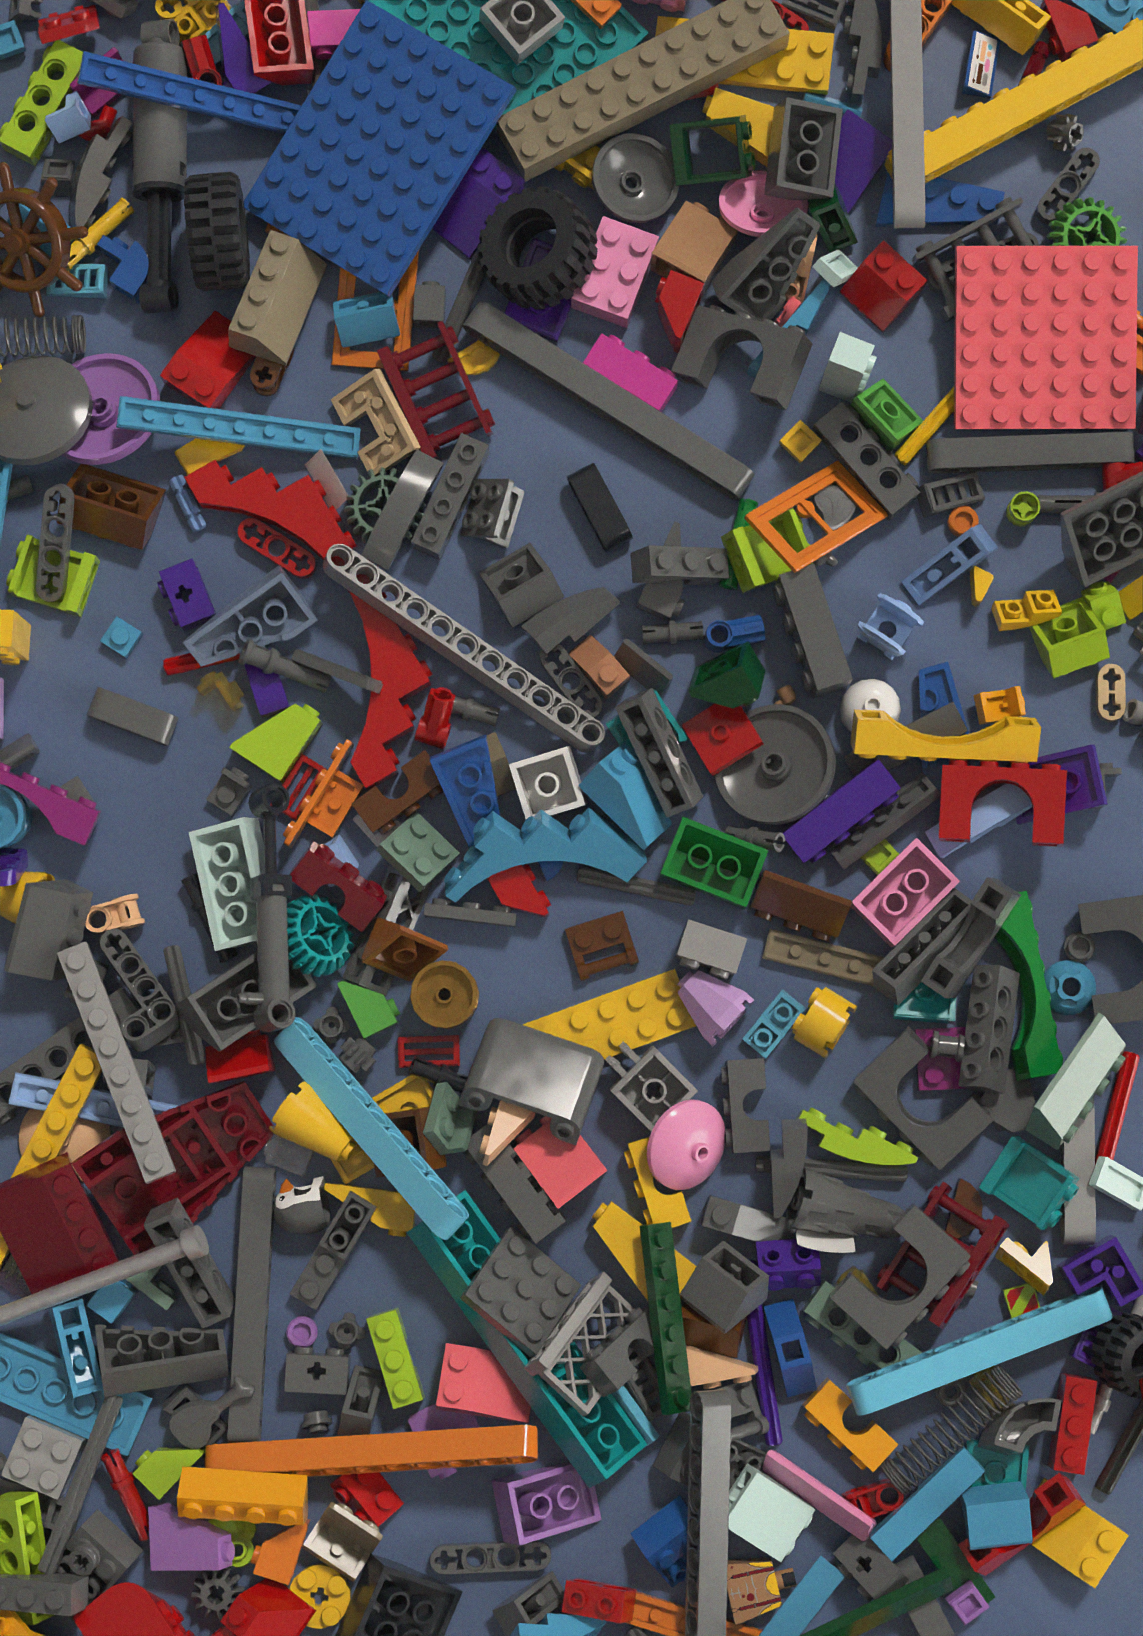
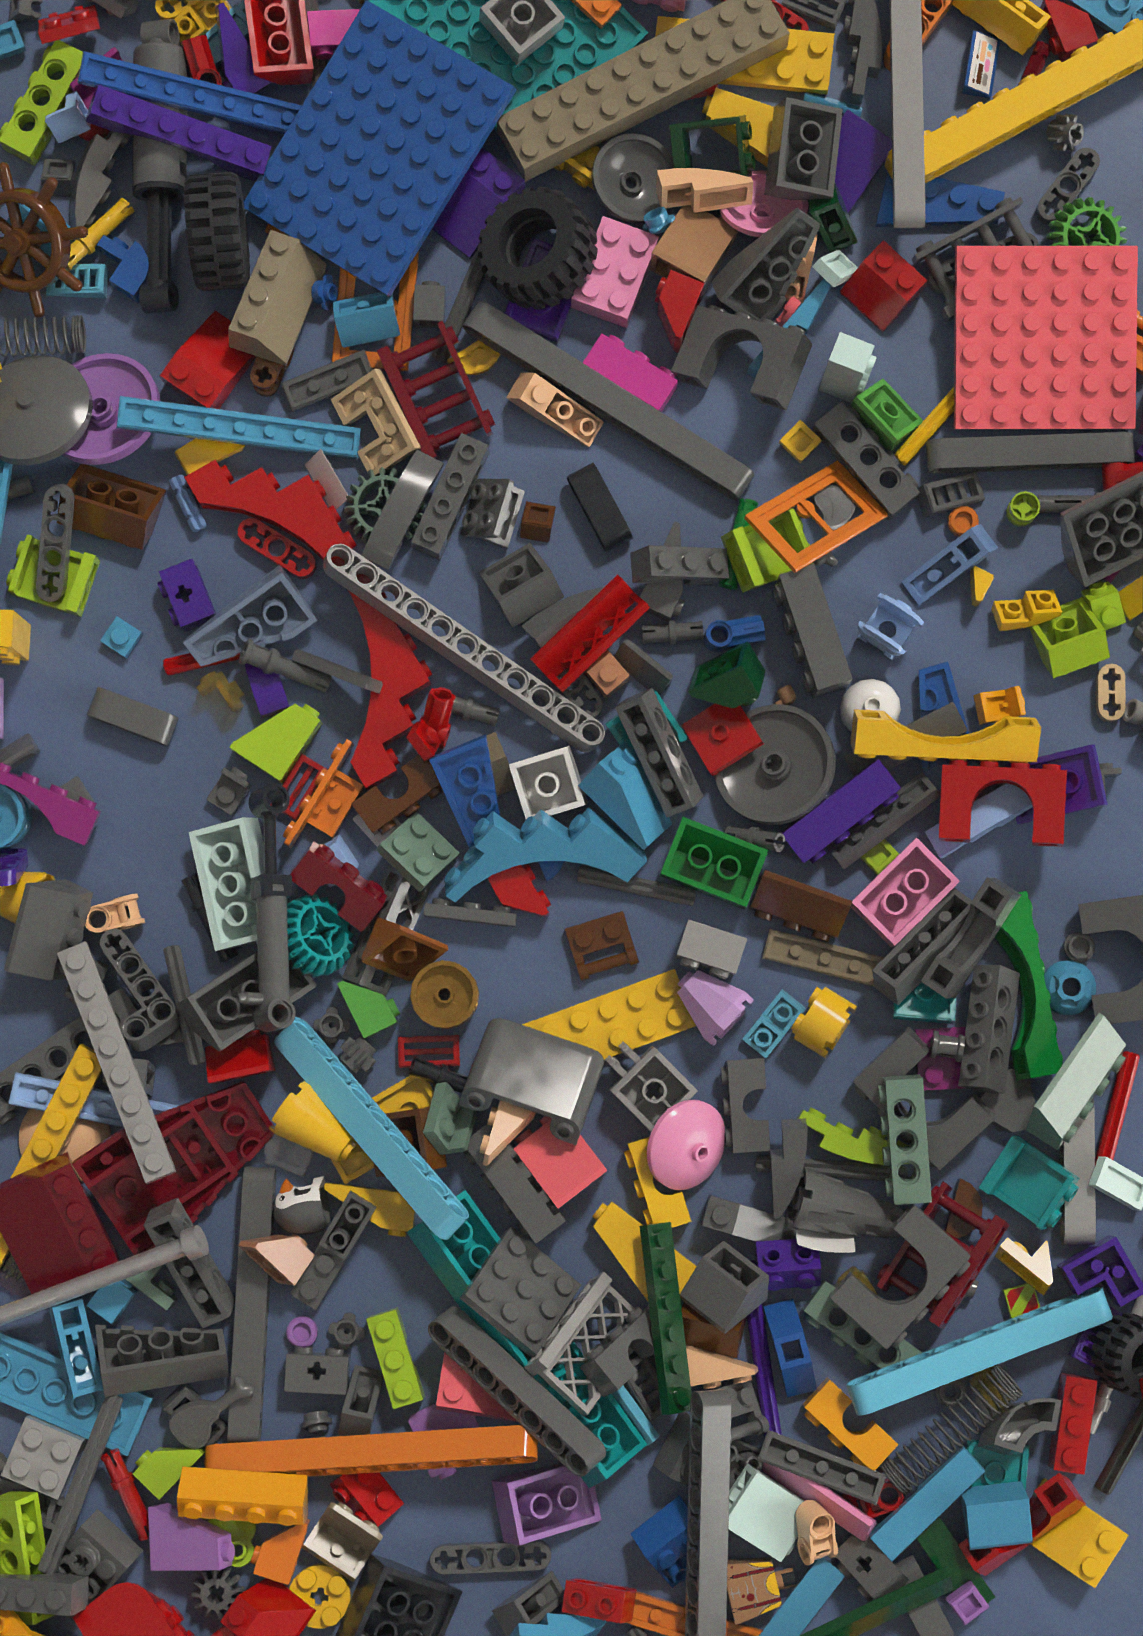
(141, 118): none -> dark purple arch
(279, 1256): none -> slope
(324, 292): none -> blue plate
(325, 380): none -> dark grey tile
(424, 739): none -> red plate
(517, 1391): none -> dark grey beam
(537, 522): none -> reddish brown slope
(554, 408): none -> light nougat slope
(587, 631): none -> red fence
(657, 220): none -> dark azure plate
(703, 189): none -> light nougat slope
(815, 1532): none -> light nougat piece
(822, 1467): none -> dark grey slope
(917, 1186): none -> sand green brick

